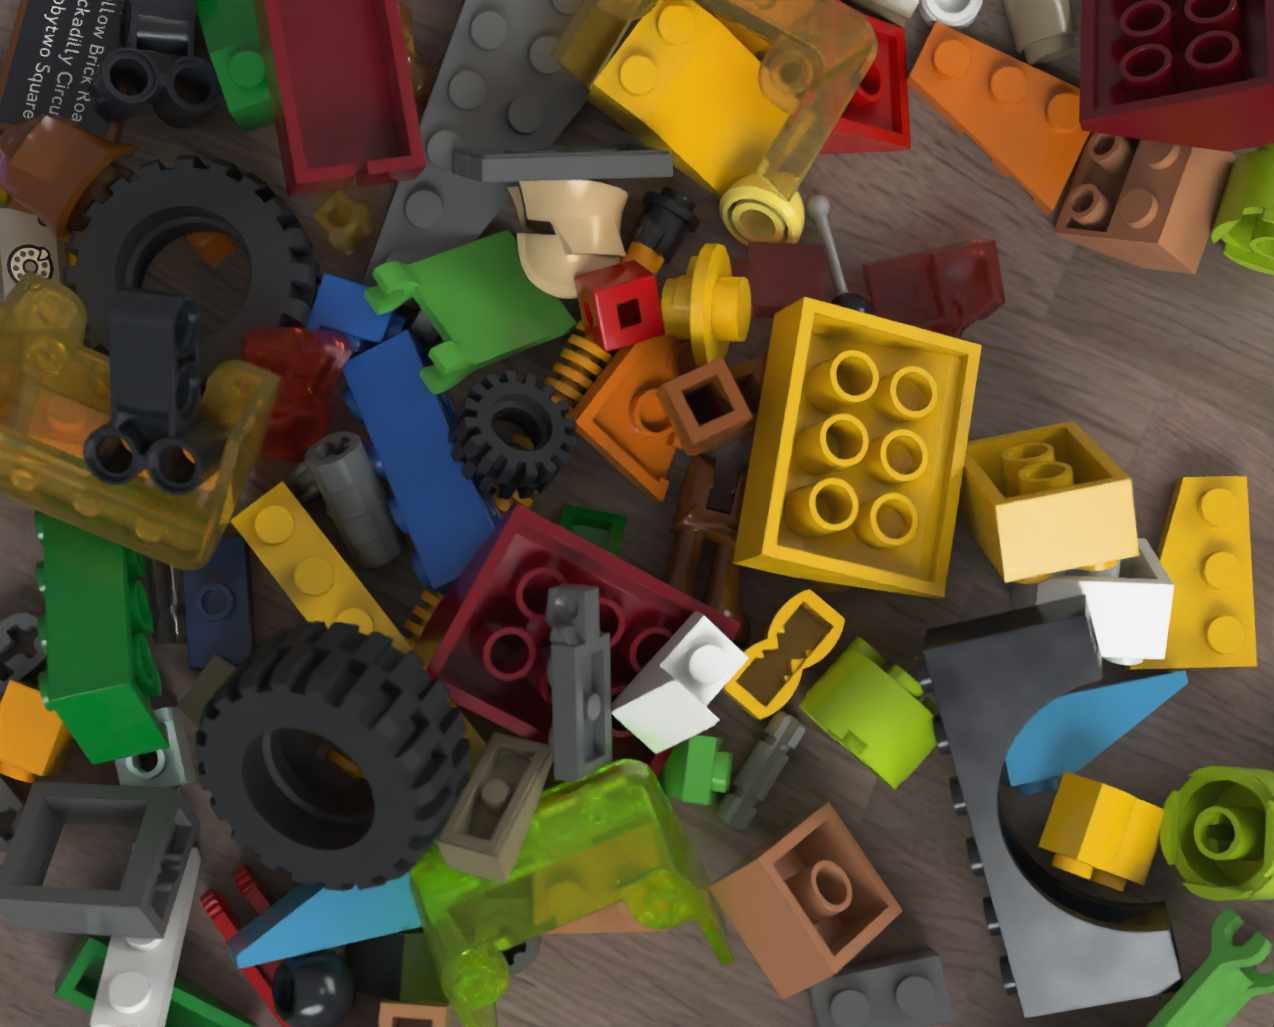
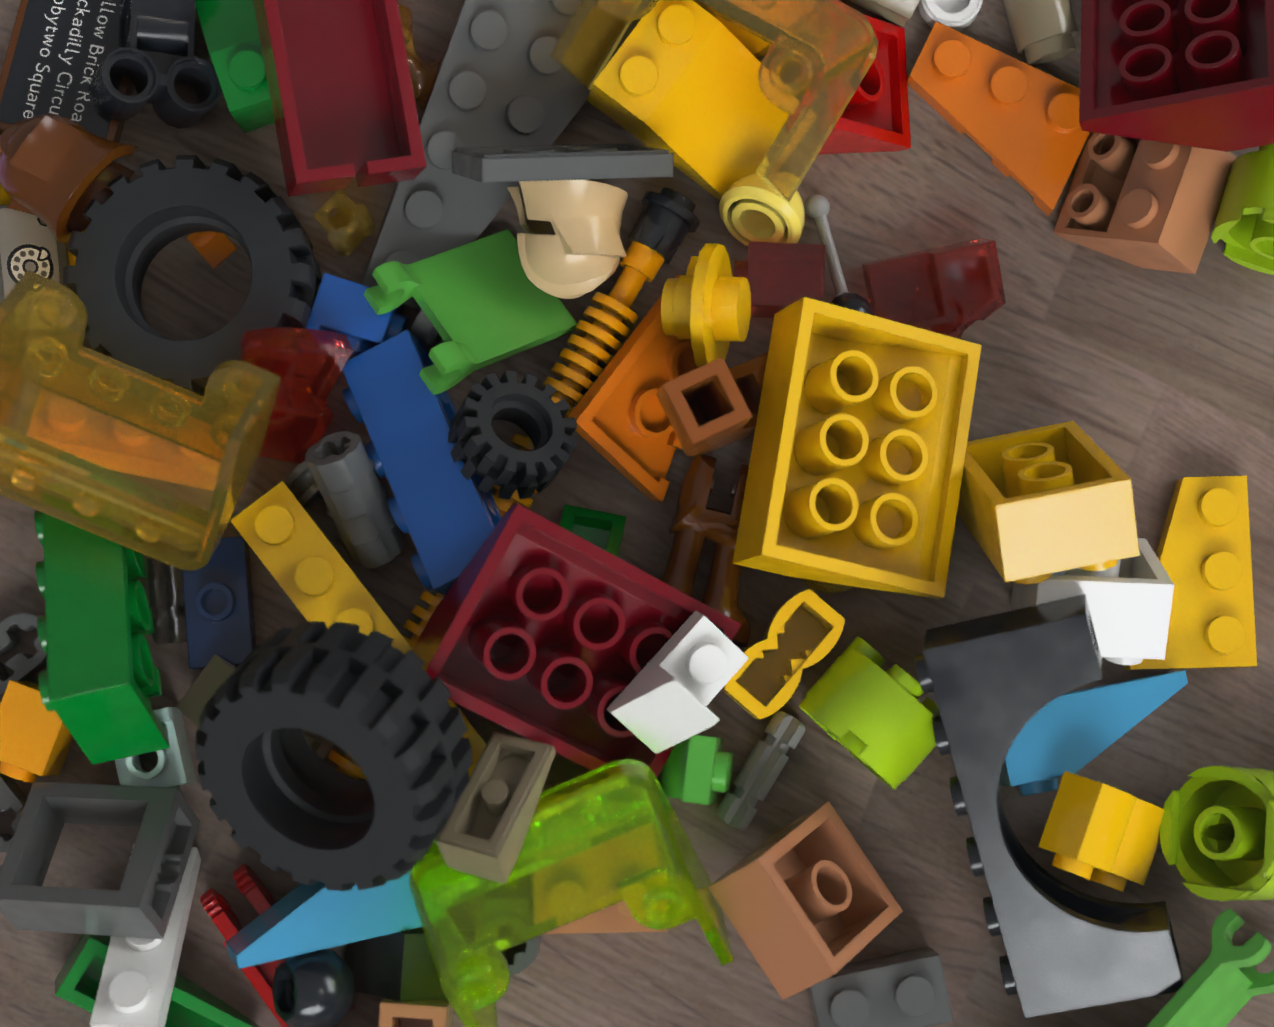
(155, 396): black piece -> none
(579, 682): dark grey hinge -> none
(640, 307): red piece -> none

